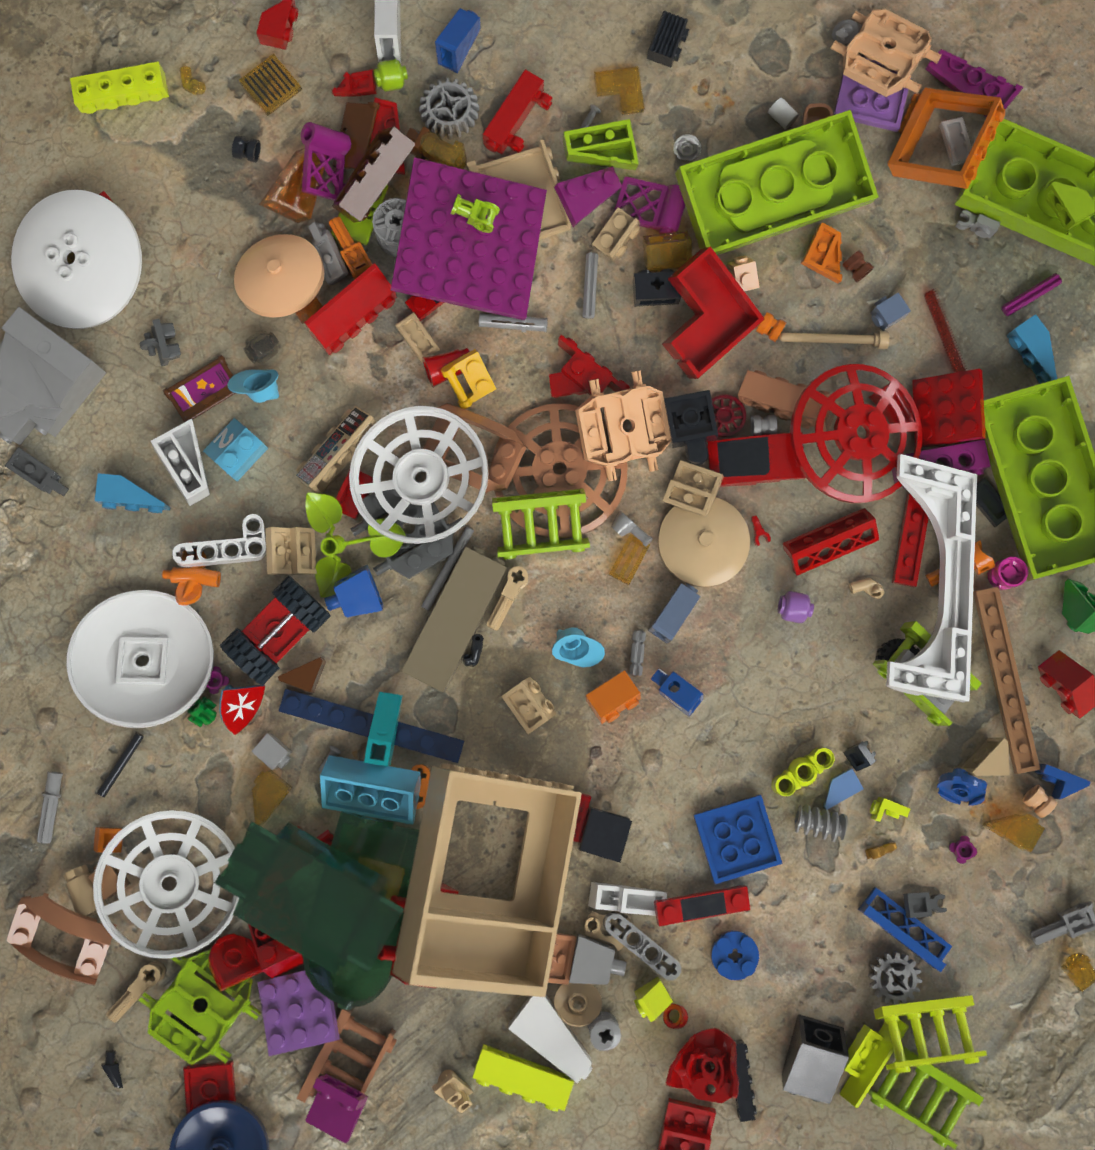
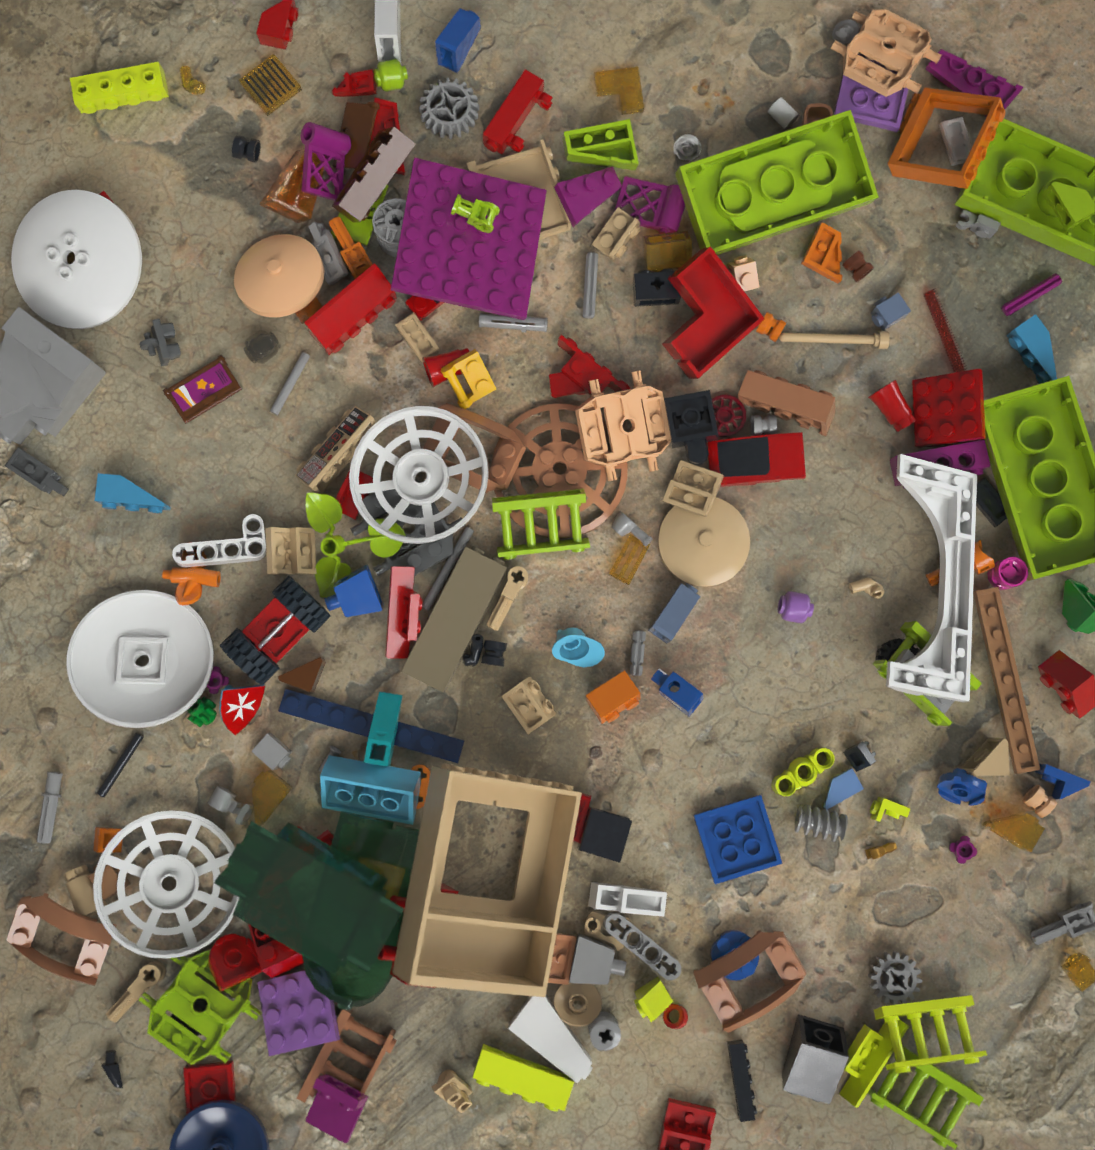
(182, 459): white wedge -> none
(224, 801): none -> light grey leg
(235, 449): medium azure slope -> none
(256, 384): medium azure piece -> none
(289, 384): none -> light grey bar
(402, 612): none -> bracket
(432, 149): clear yellow hips -> none
(492, 658): none -> black wheel
(594, 110): light grey piece -> none
(667, 39): black brick -> none
(693, 1070): red piece -> none
(702, 905): red plate -> none
(721, 996): none -> nougat wedge
(759, 531): red piece -> none
(831, 536): red fence -> none
(846, 435): red dish -> none
(904, 937): blue fence -> none
(910, 544): red plate -> none
(922, 904): dark grey plate -> none

